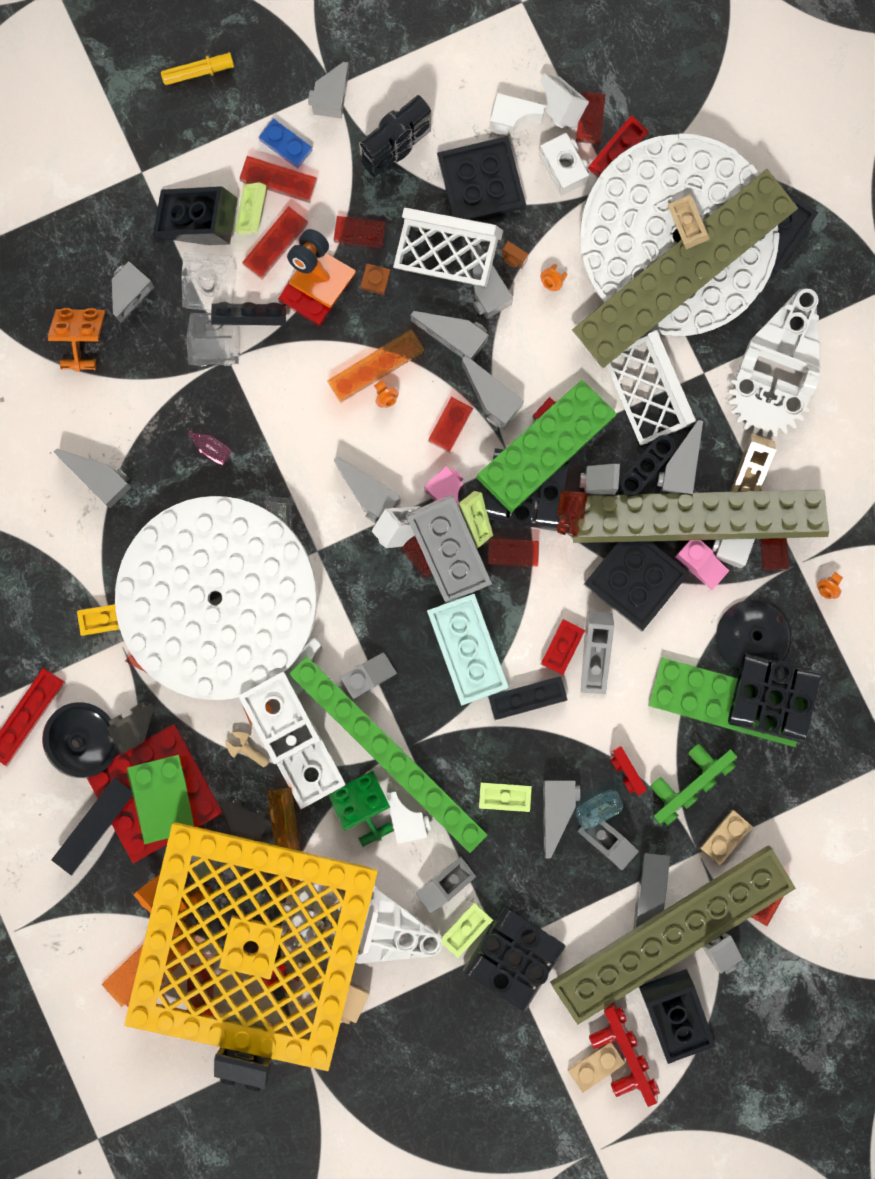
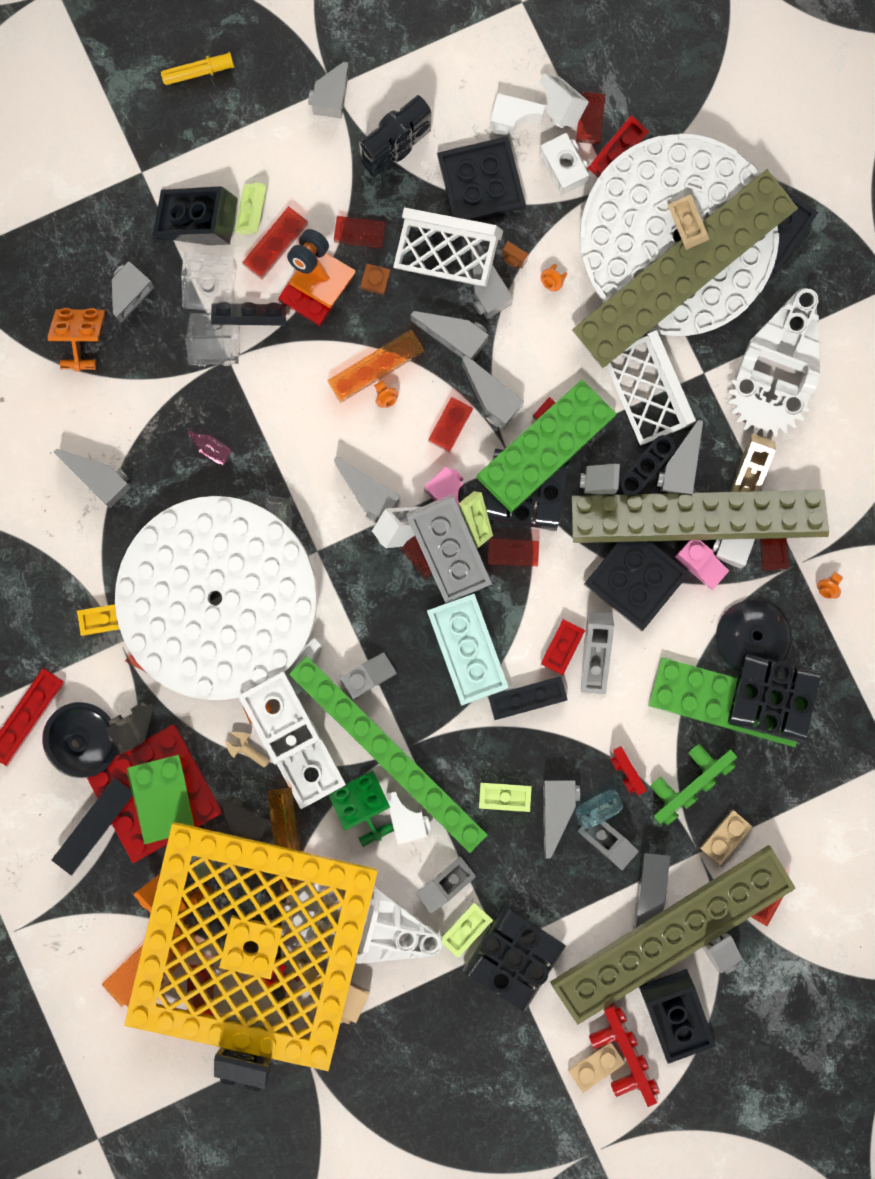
(279, 179): clear red plate -> none
(285, 143): blue plate -> none
(570, 509): clear red plate -> none

